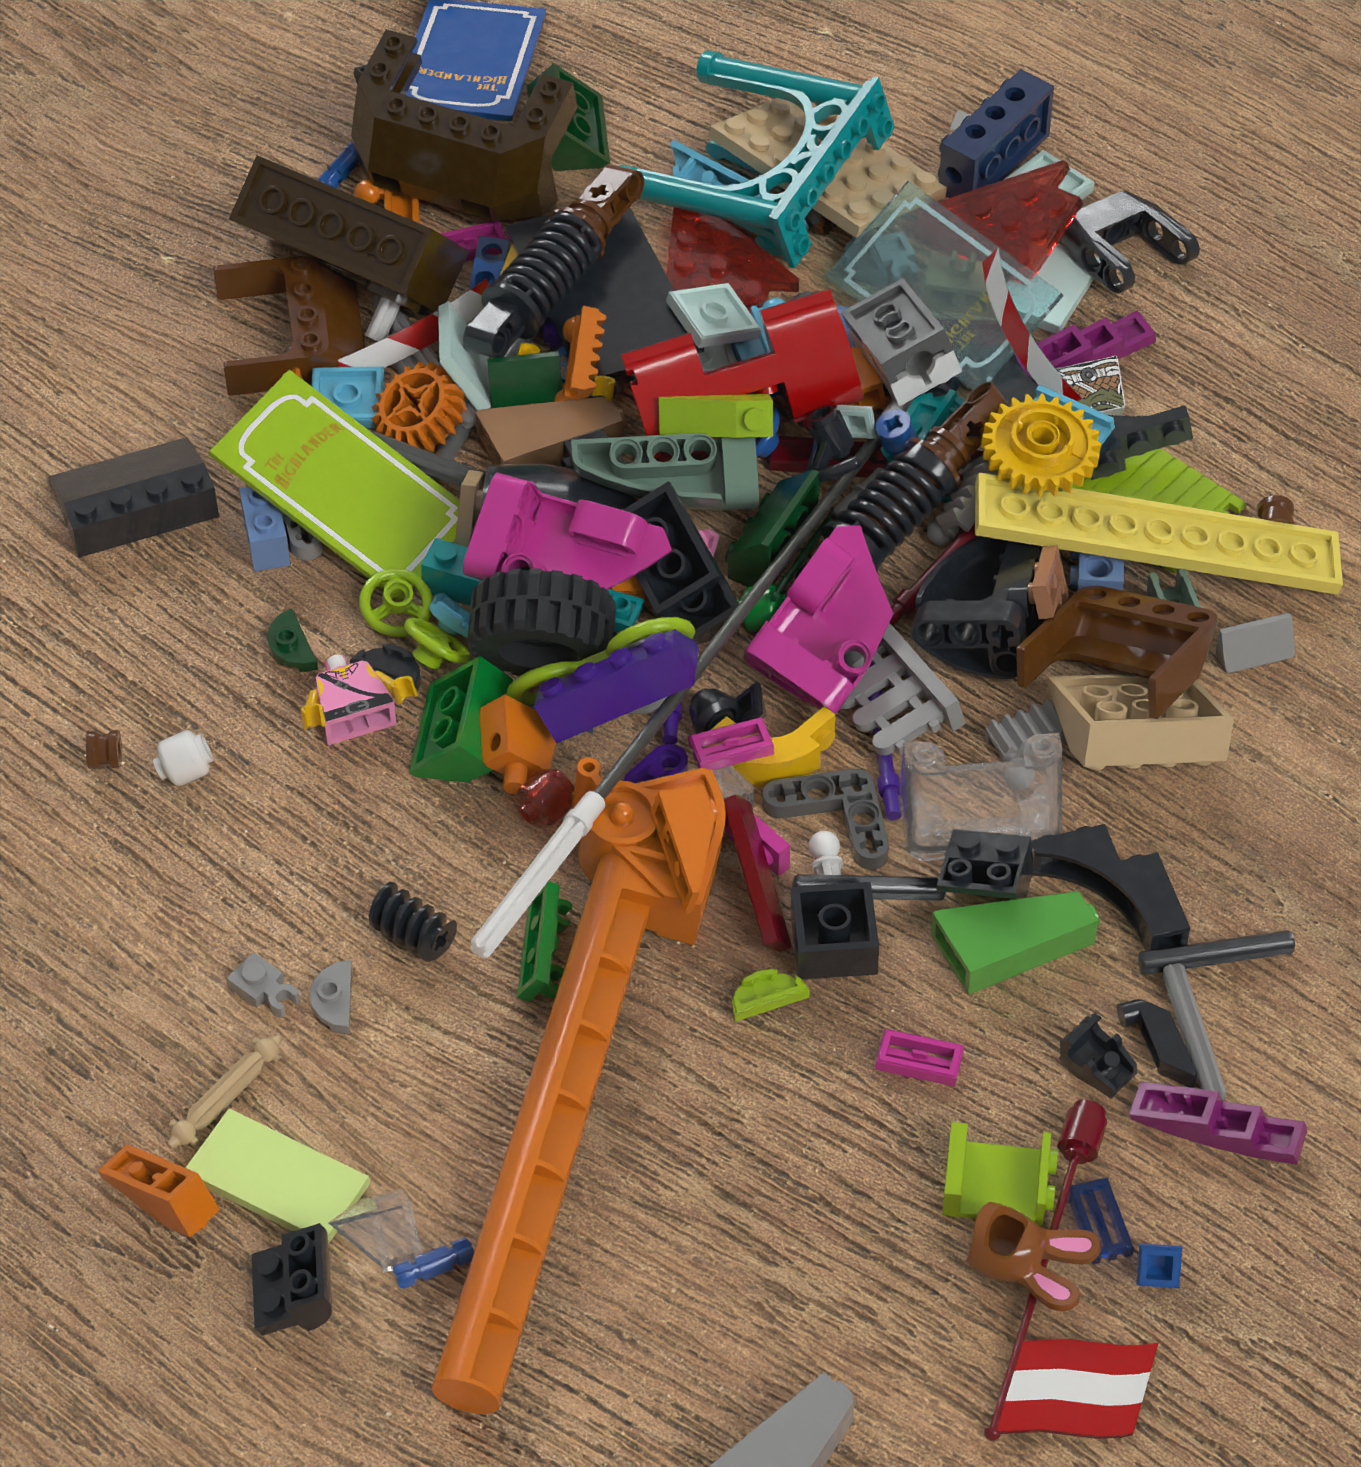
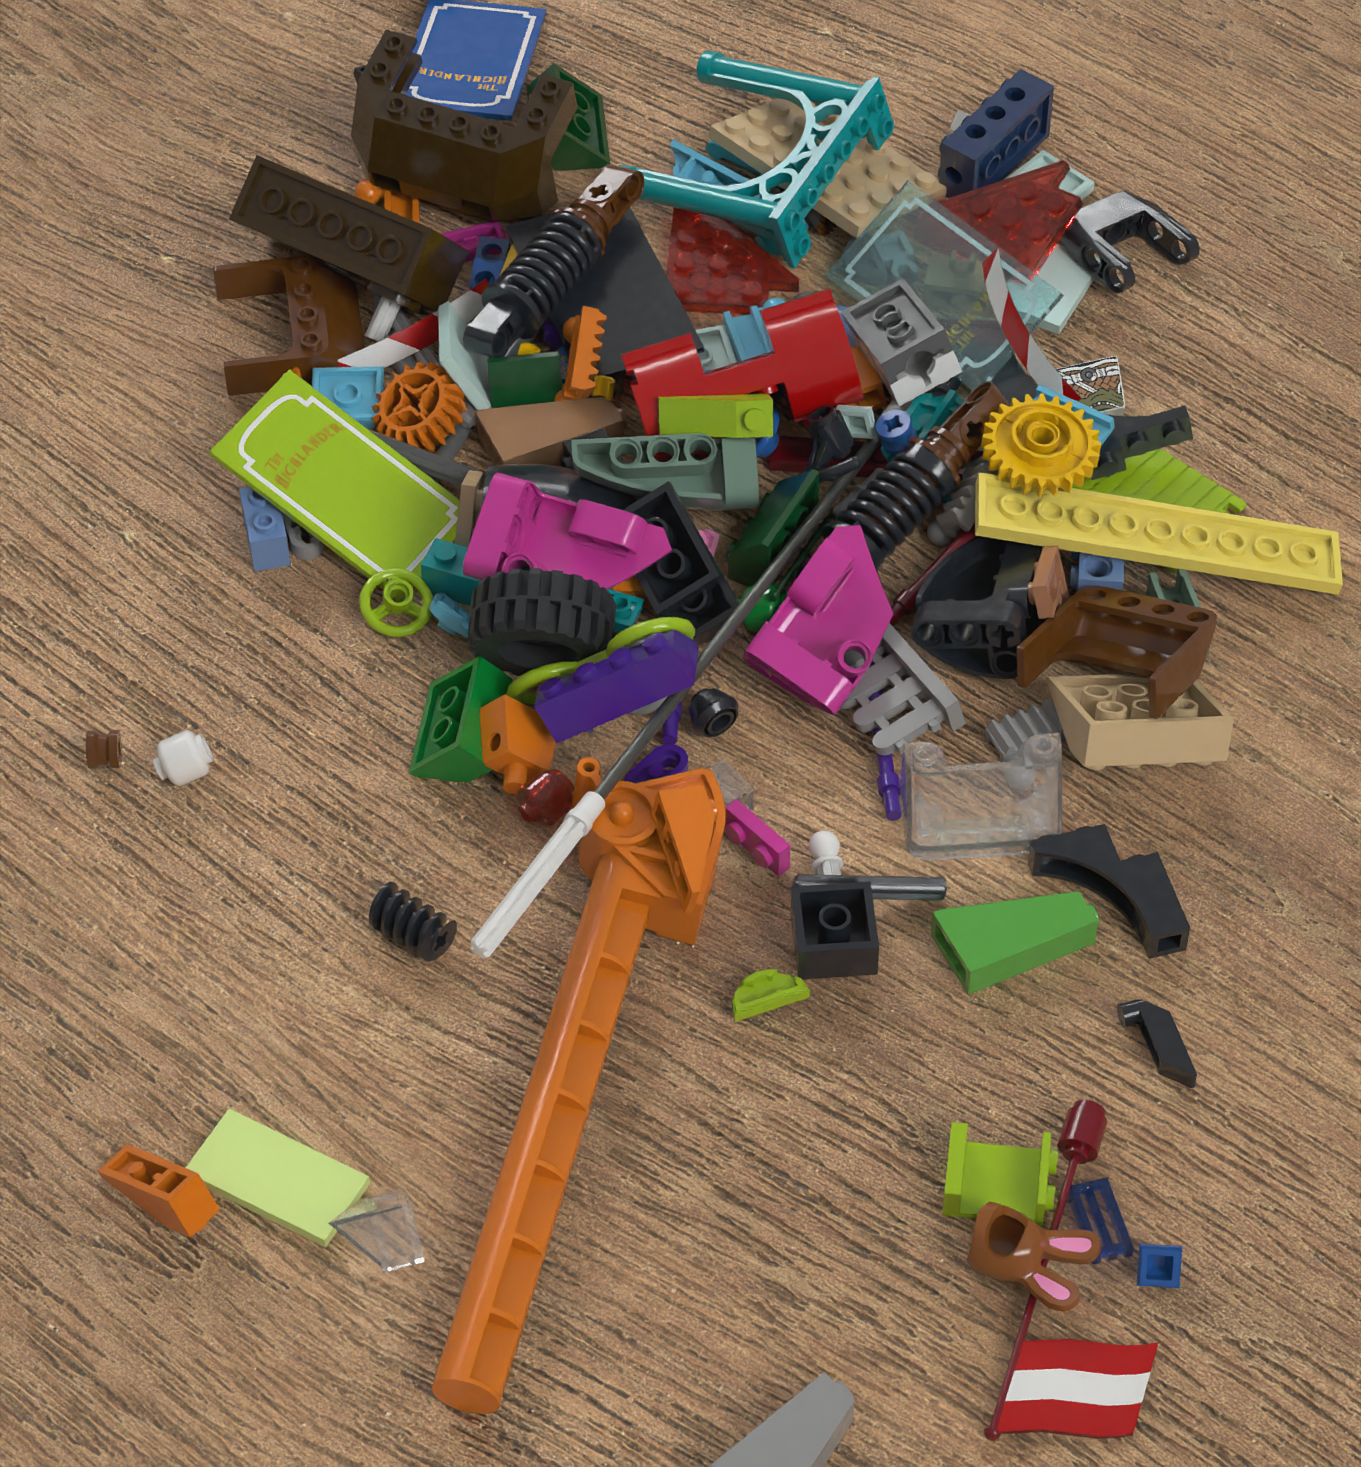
(135, 496): black slope -> none
(224, 1091): tan wheel -> none
(261, 982): light grey plate -> none
(289, 643): dark green plate -> none
(293, 1282): black brick -> none
(332, 996): light grey plate -> none
(340, 167): blue axle -> none
(353, 699): torso -> none
(391, 661): black plate -> none
(433, 1263): blue axle -> none
(435, 644): lime piece -> none
(542, 943): green plate -> none
(713, 315): light aqua tile -> none
(733, 749): dark pink tile -> none
(751, 704): black slope -> none
(757, 873): dark red tile -> none
(793, 753): yellow arch -> none
(848, 801): dark grey beam -> none
(918, 1062): dark pink tile -> none
(987, 864): black slope -> none
(1096, 341): magenta slope -> none
(1097, 1057): black hand -> none
(1193, 1029): light grey axle -> none
(1218, 951): black axle -> none
(1227, 1126): magenta slope -> none
(1256, 643): light grey slope -> none
(1276, 509): reddish brown wheel -> none

